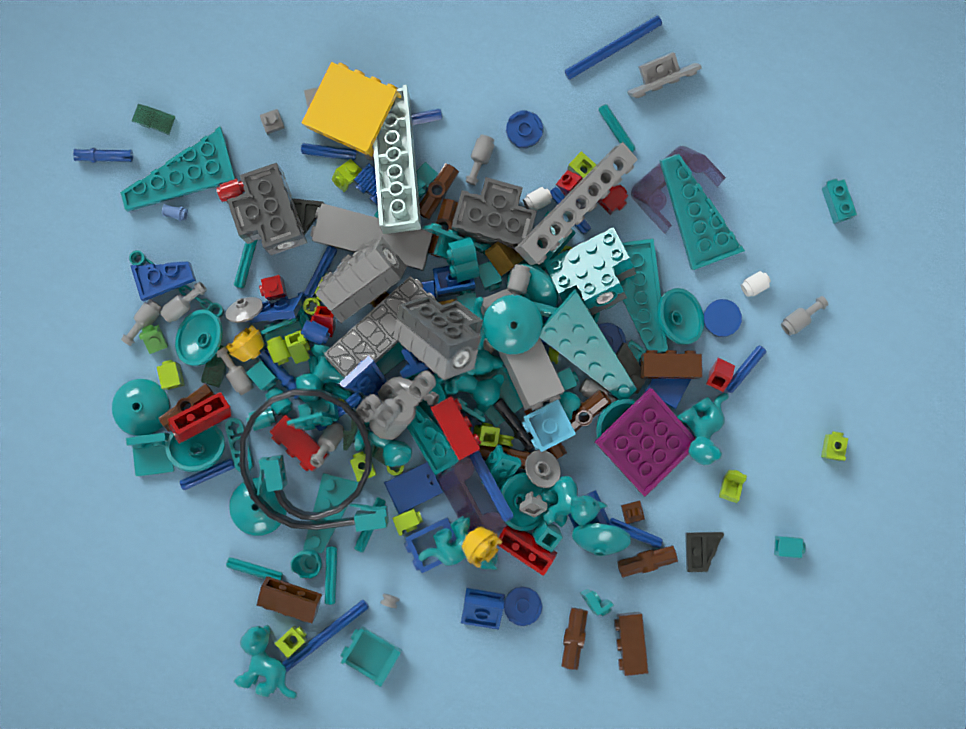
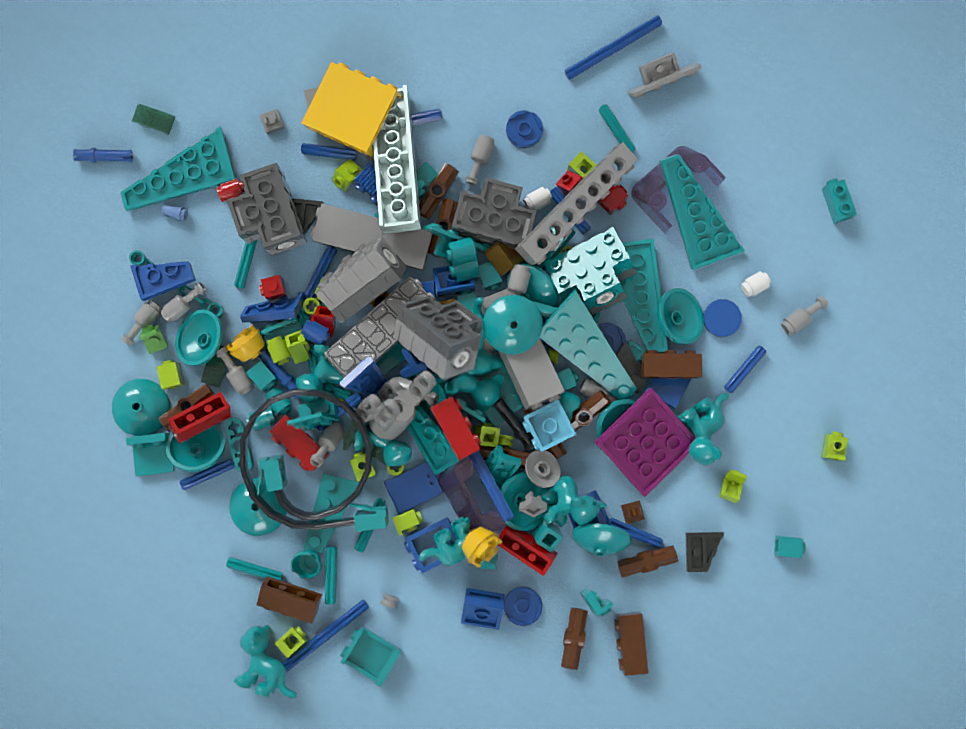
(244, 309): light grey dish -> none
(720, 374): red brick -> none

